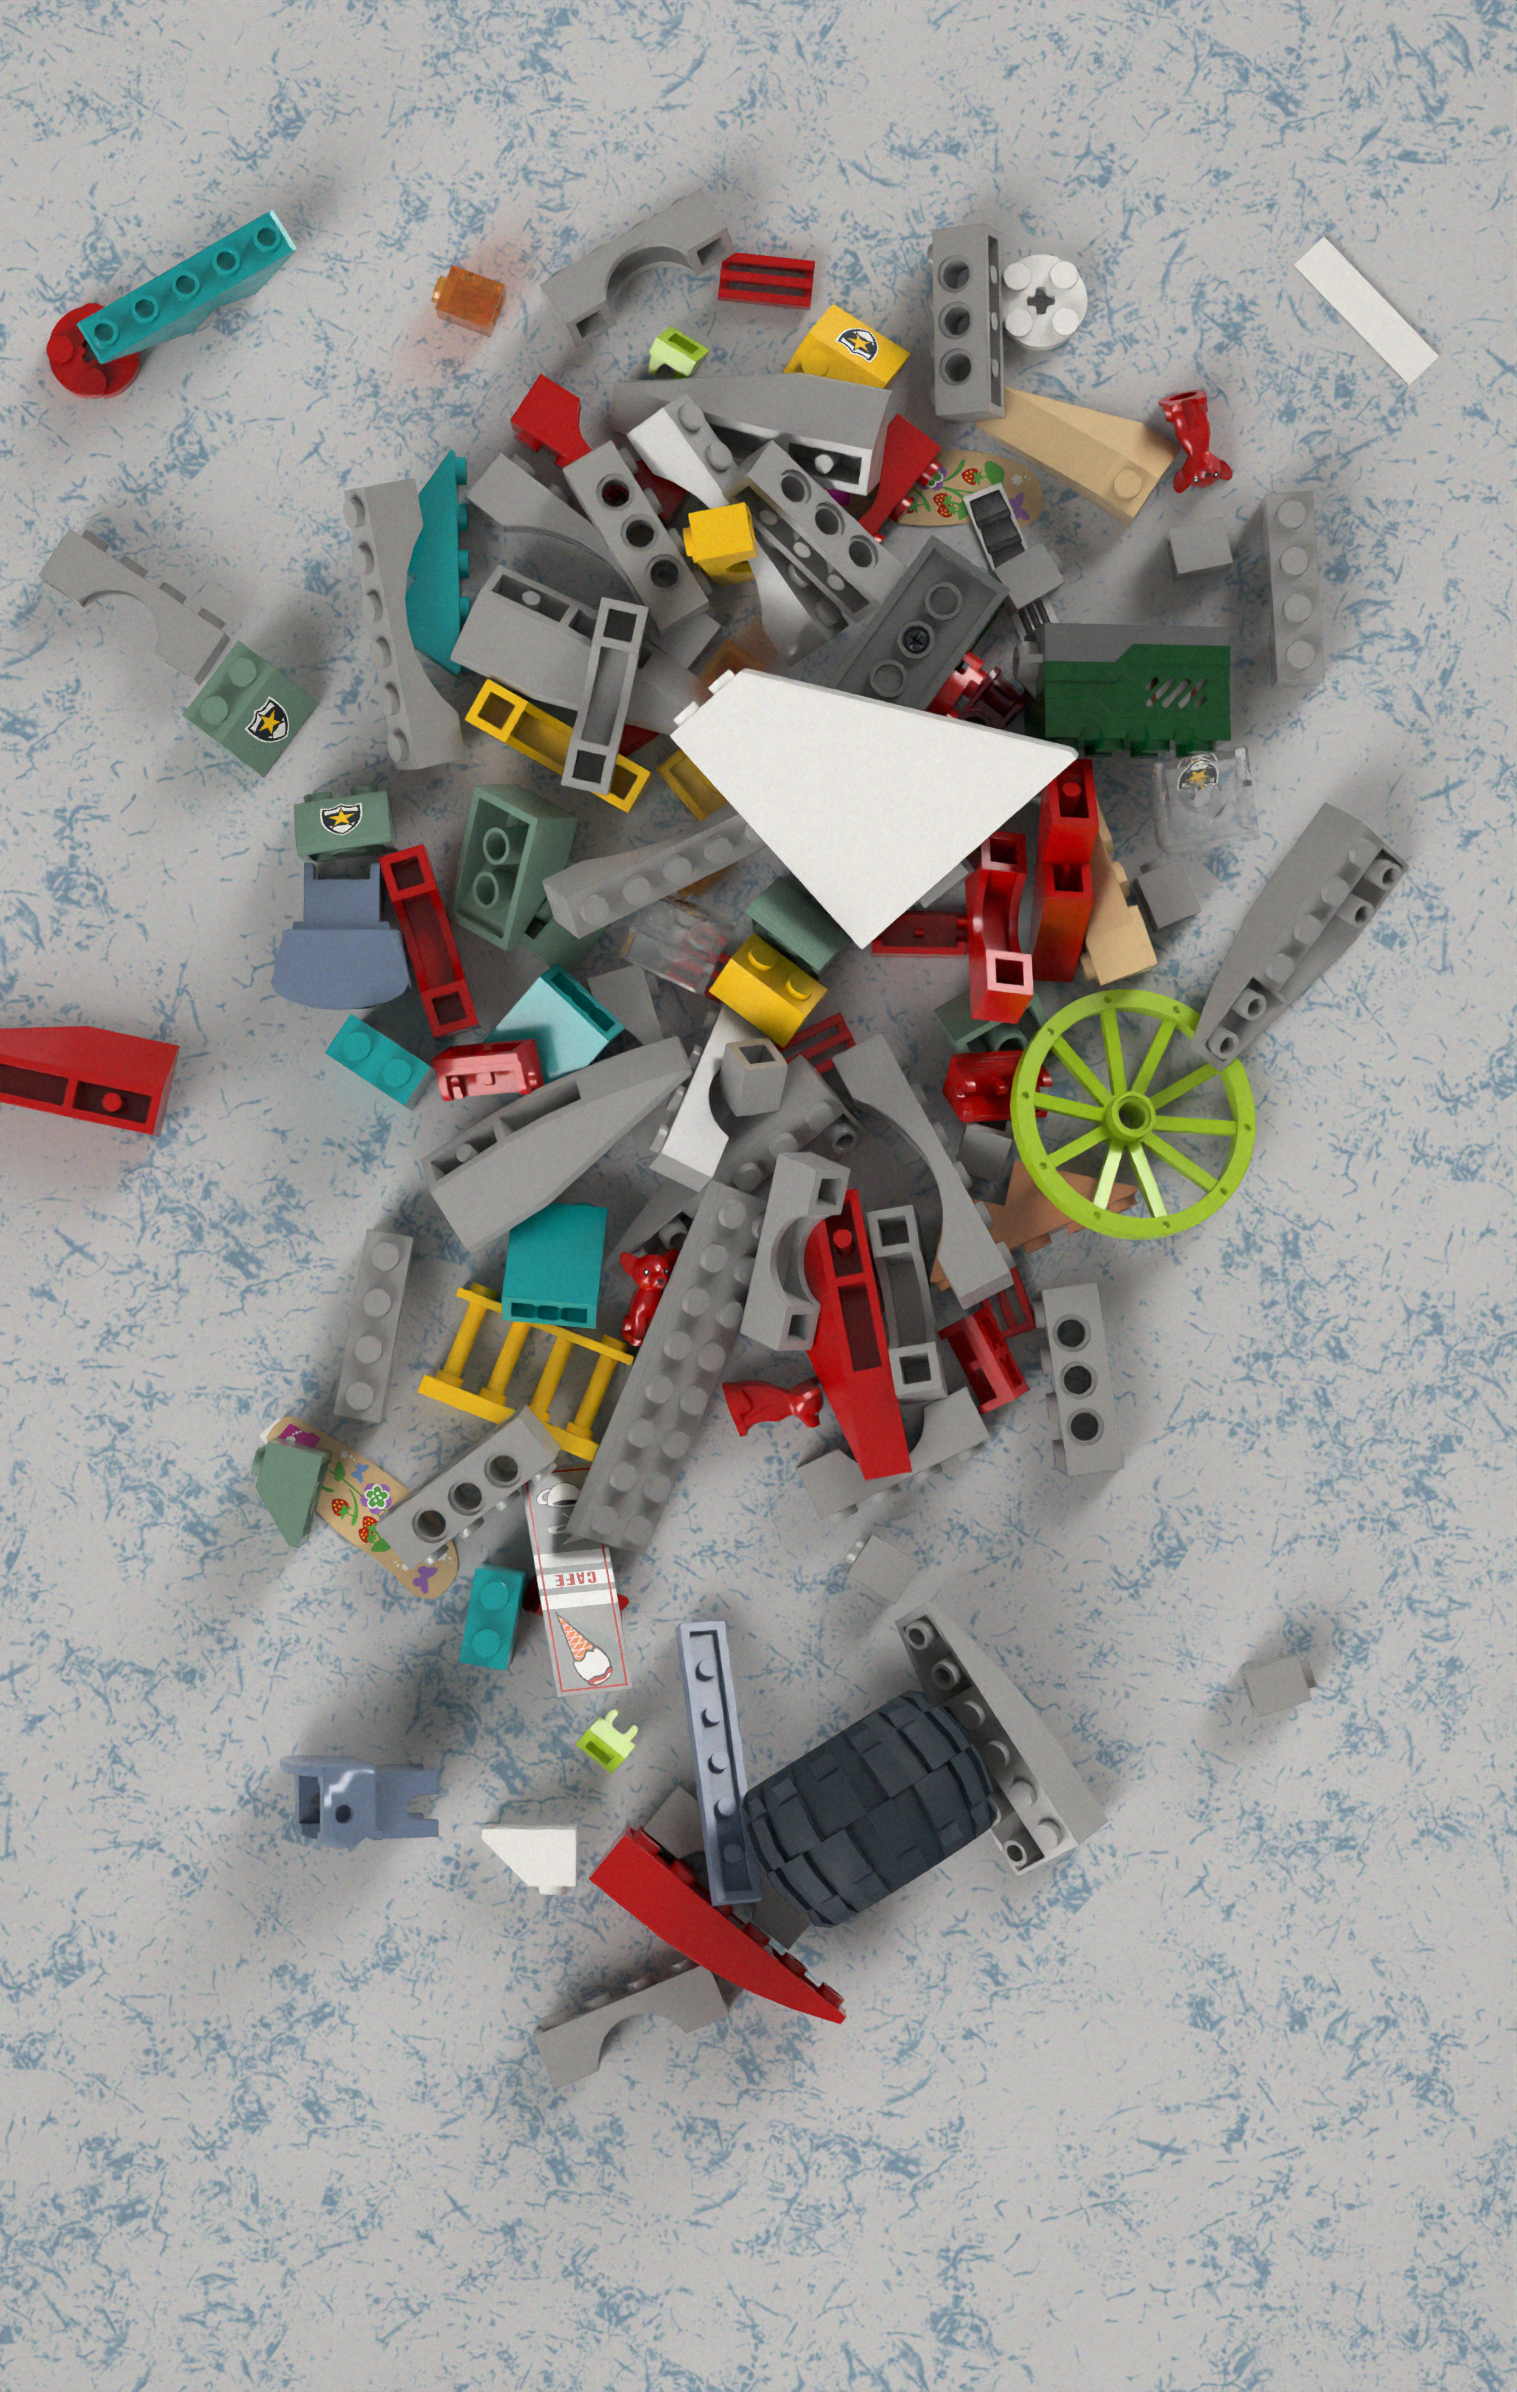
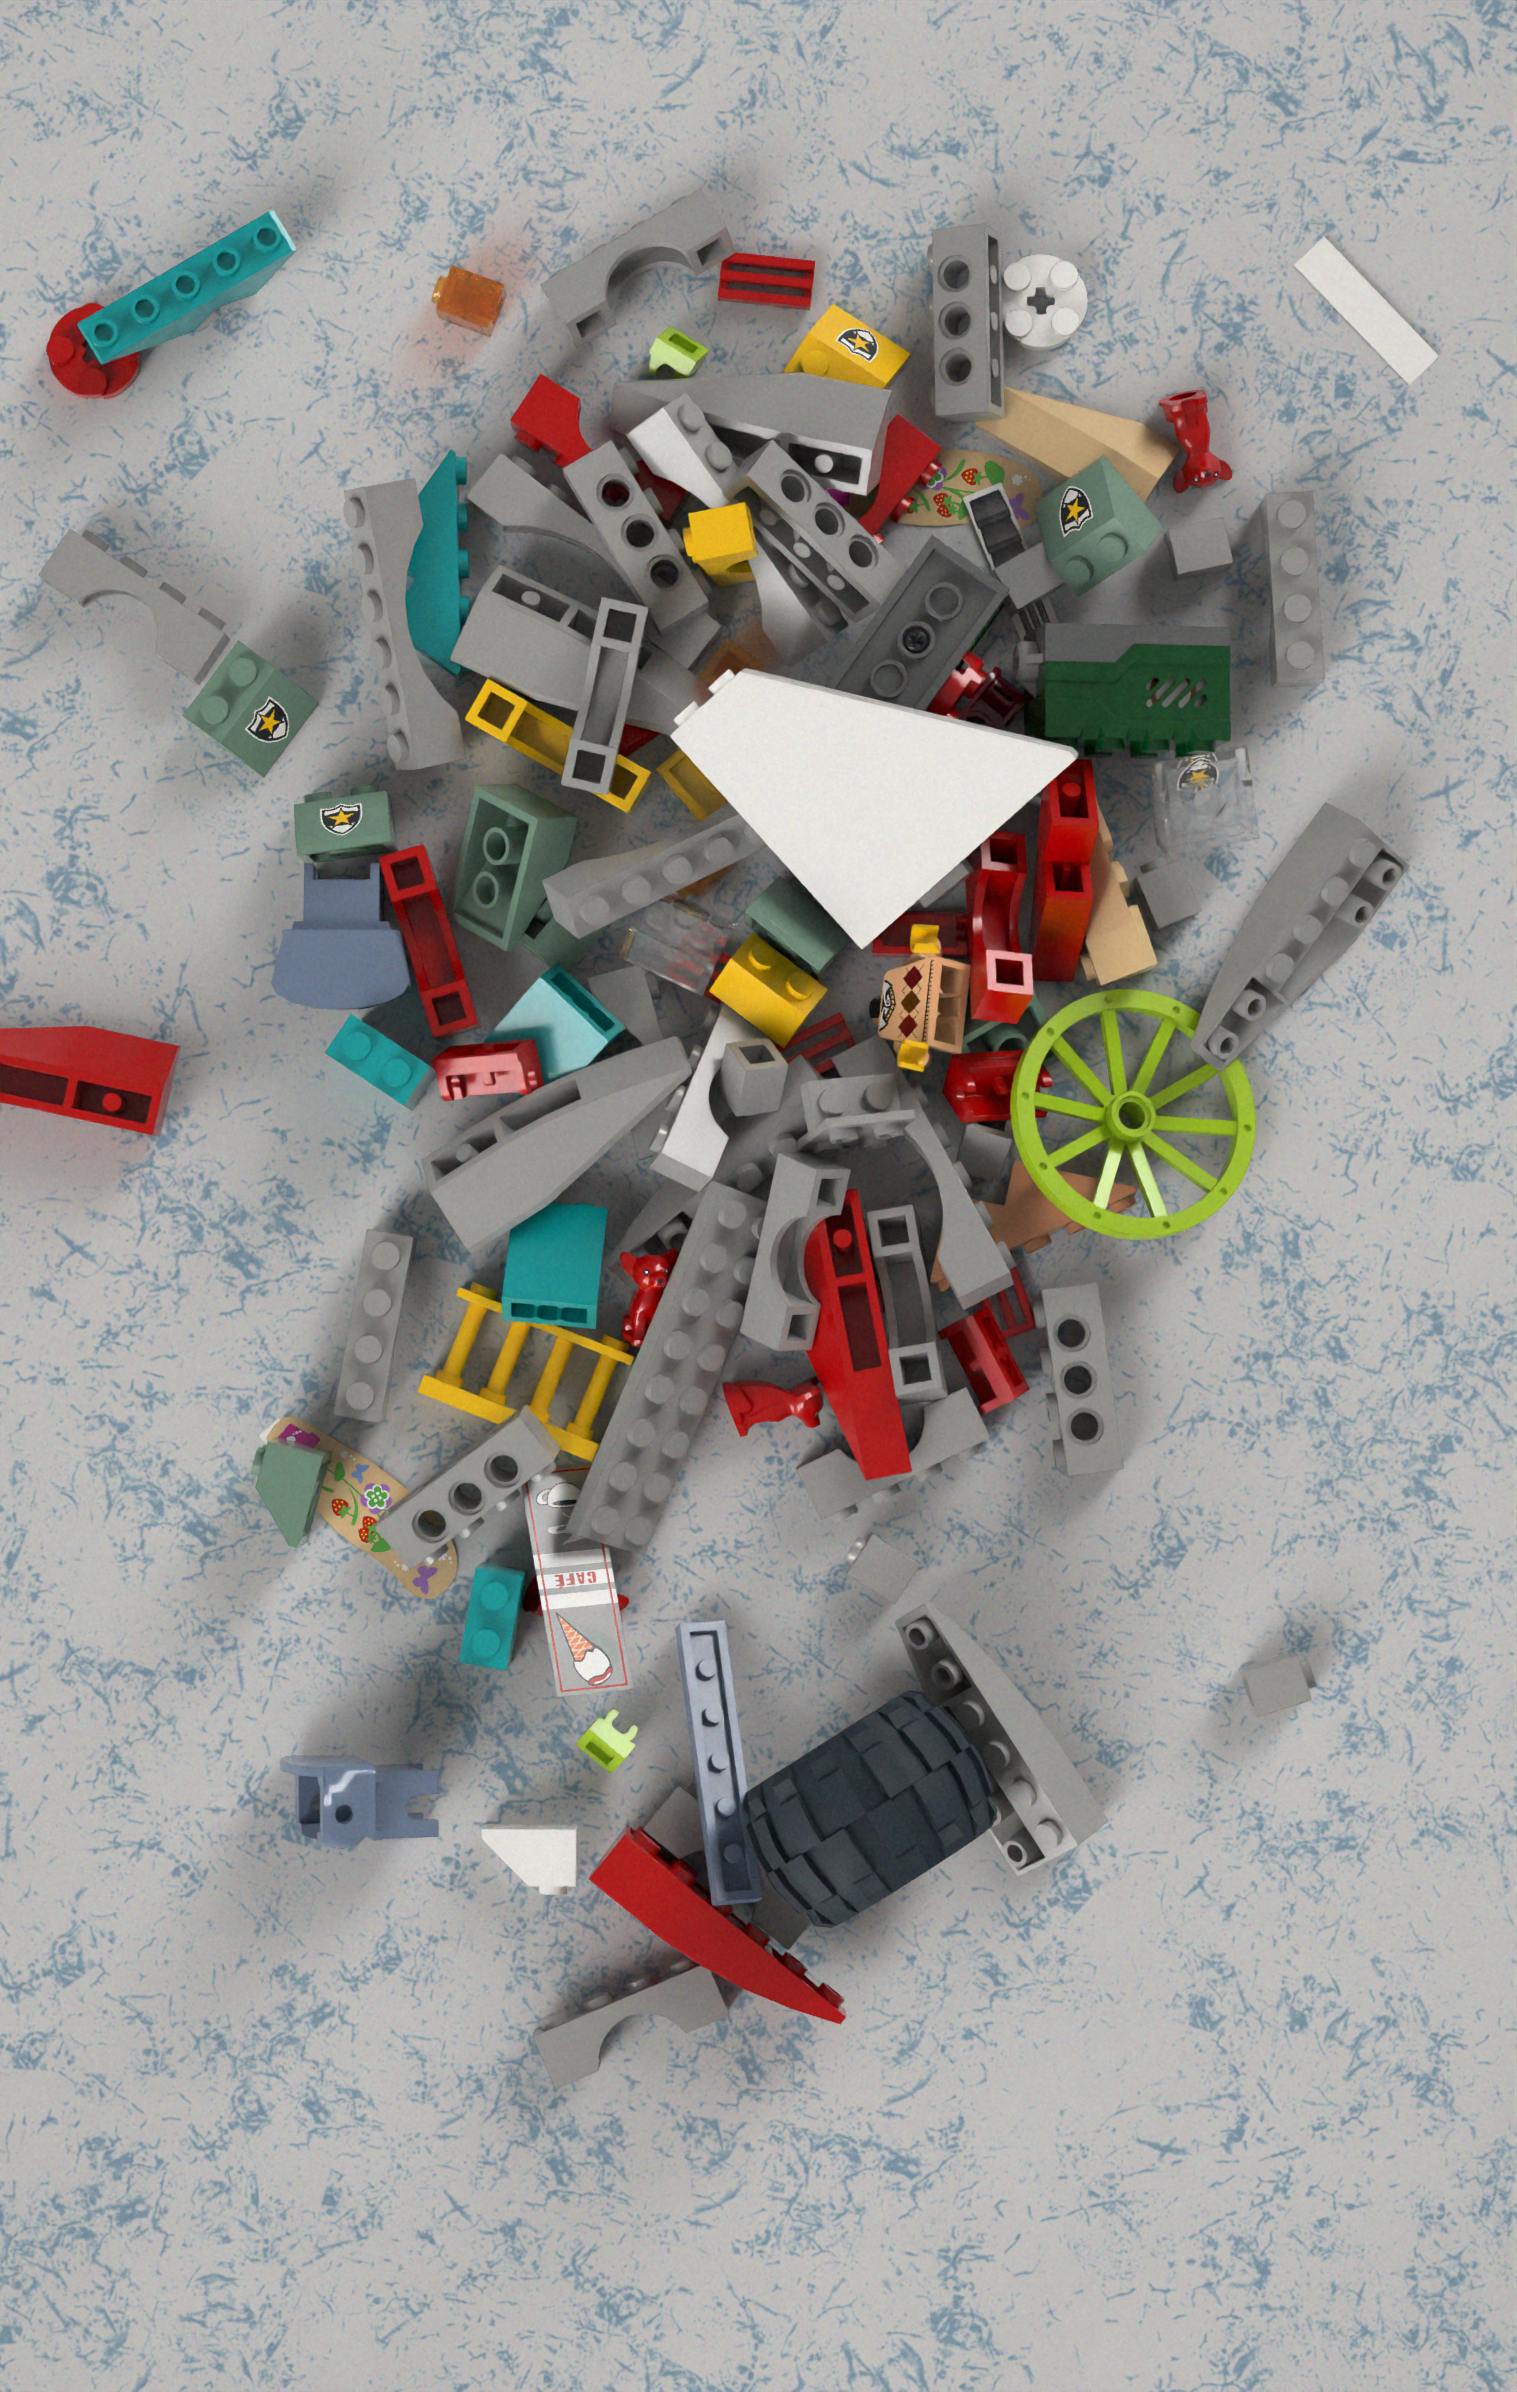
(852, 1113): none -> light grey bracket
(923, 1002): none -> light nougat torso
(1094, 525): none -> sand green slope

